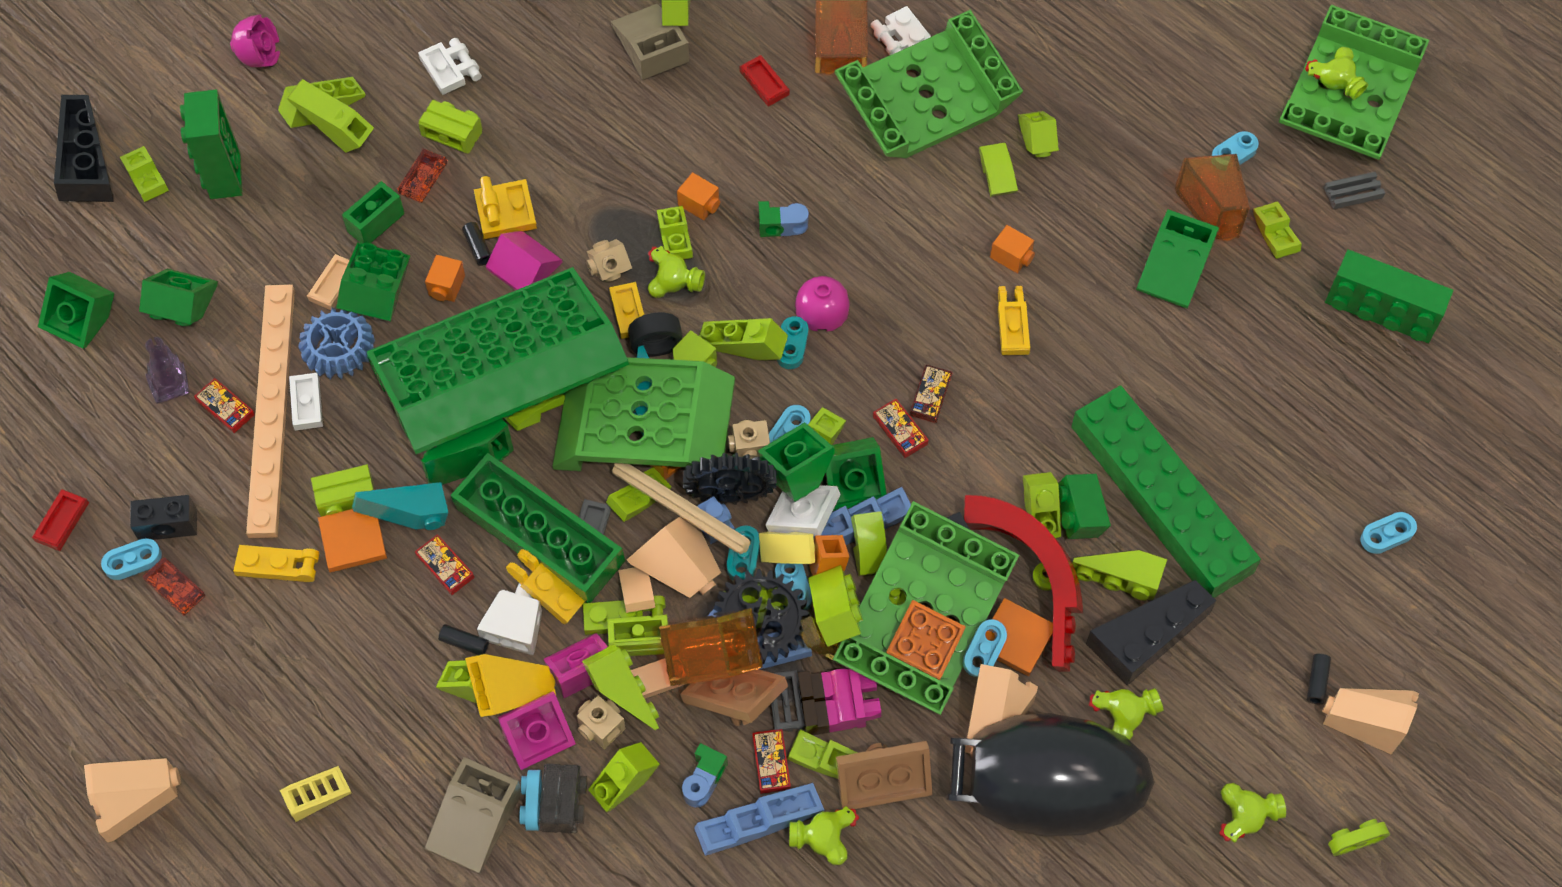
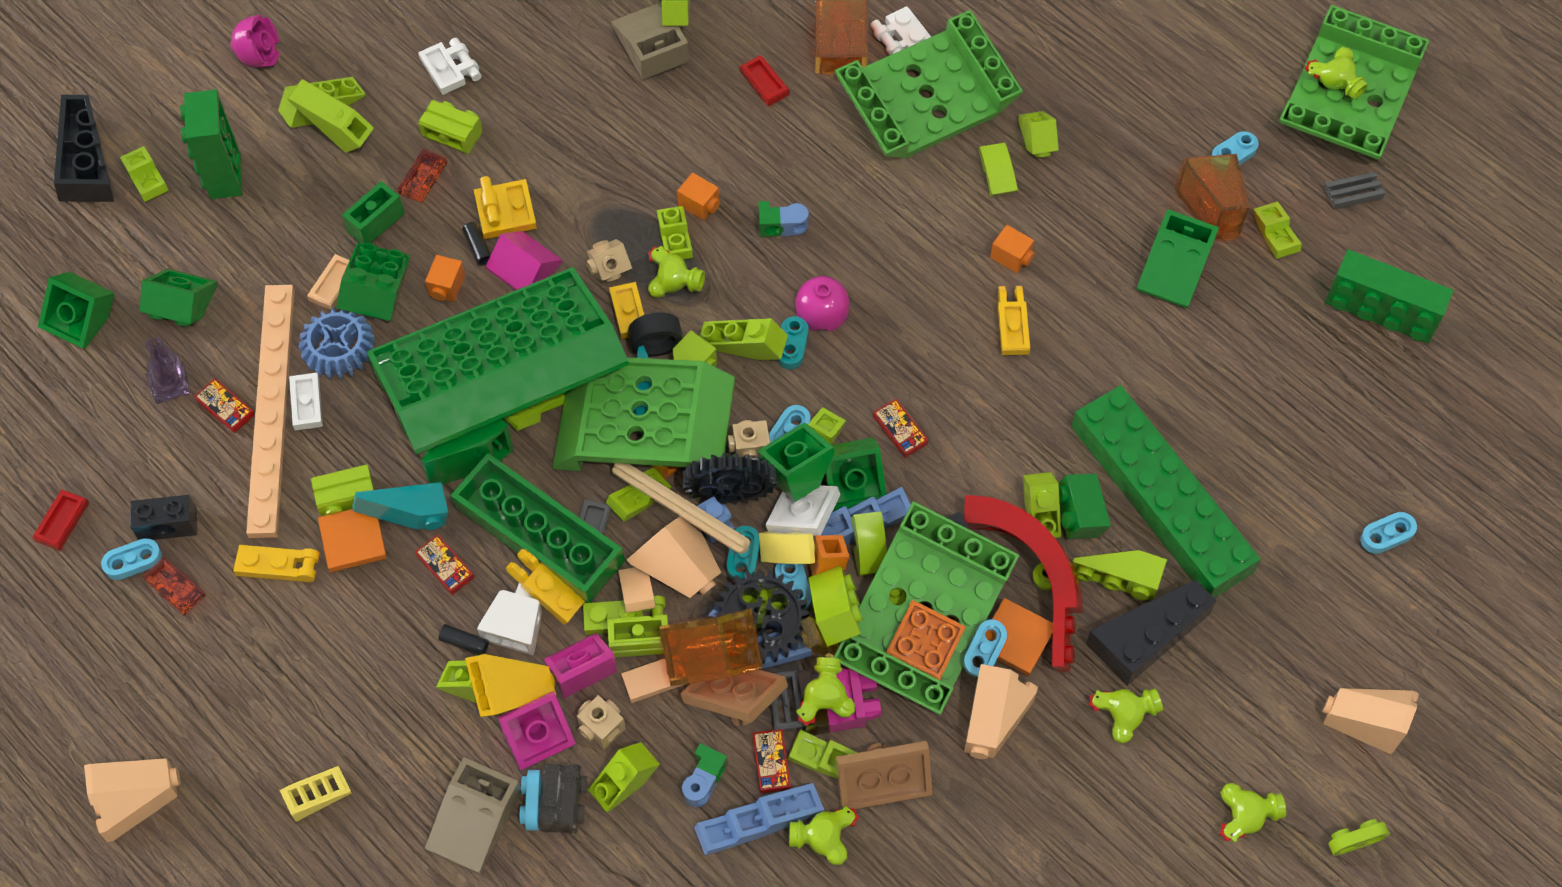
(614, 679): lime slope -> none
(825, 693): none -> lime animal
(931, 393): tile -> none
(1052, 775): black windscreen -> none
(1318, 679): black axle -> none

